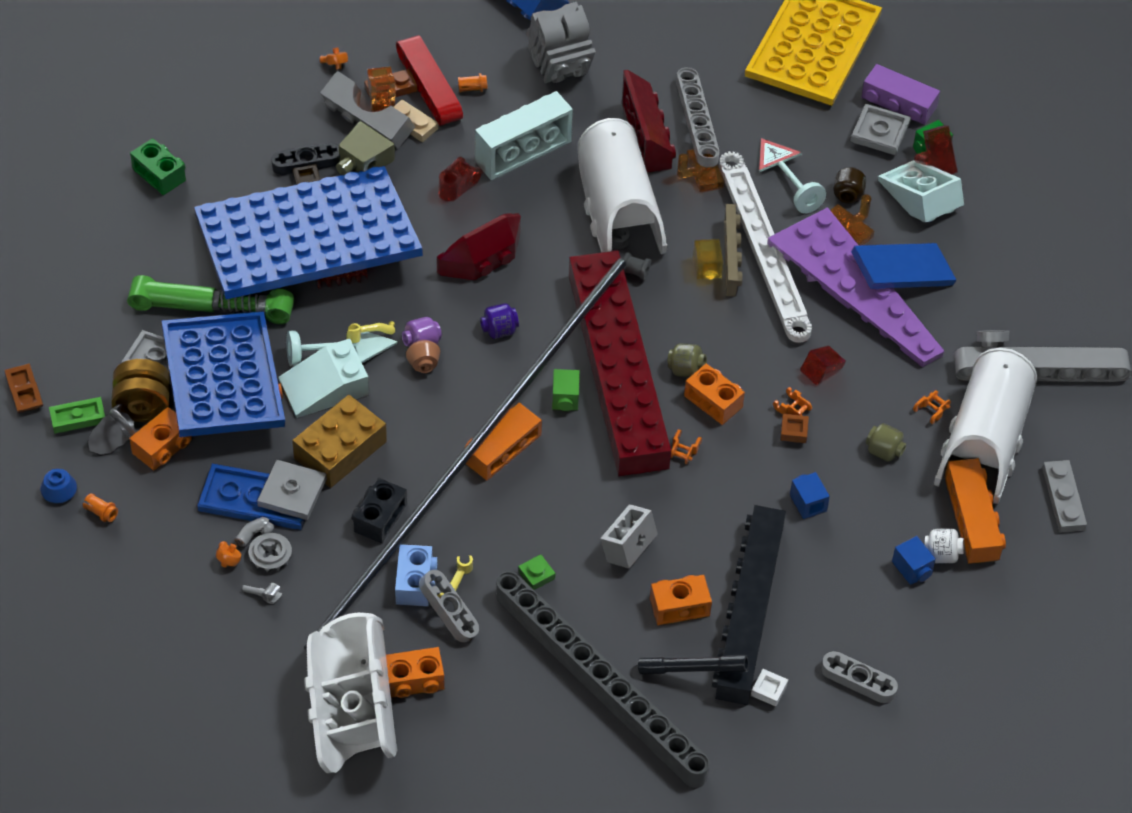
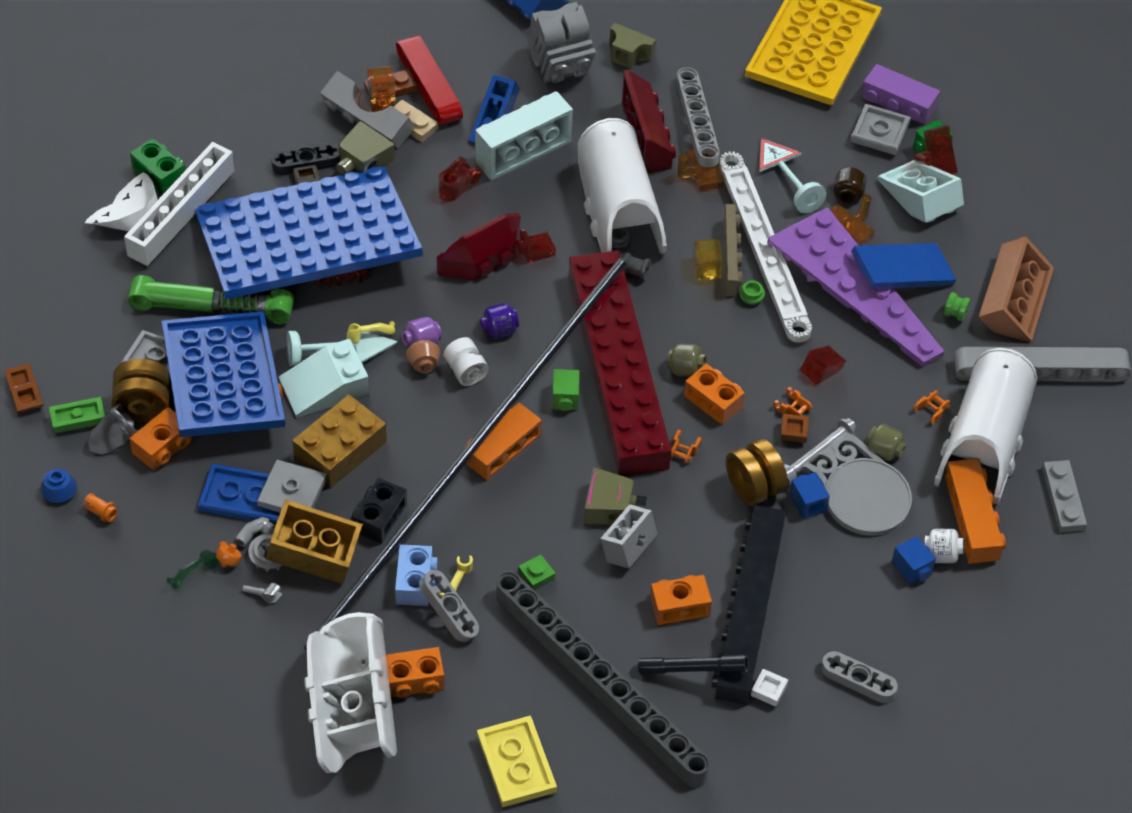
(127, 212): none -> white piece
(179, 204): none -> white brick
(205, 557): none -> clear green piece
(313, 541): none -> pearl gold brick
(335, 58): orange piece -> none
(465, 361): none -> white wheel
(472, 83): orange pin -> none
(497, 102): none -> blue slope
(516, 761): none -> light yellow plate
(535, 246): none -> clear red bracket
(609, 497): none -> olive torso
(630, 46): none -> olive brick
(752, 292): none -> bright green plate
(756, 472): none -> pearl gold wheel
(863, 492): none -> light grey piece
(957, 306): none -> bright green wheel
(992, 338): light grey plate -> none
(1016, 290): none -> nougat slope

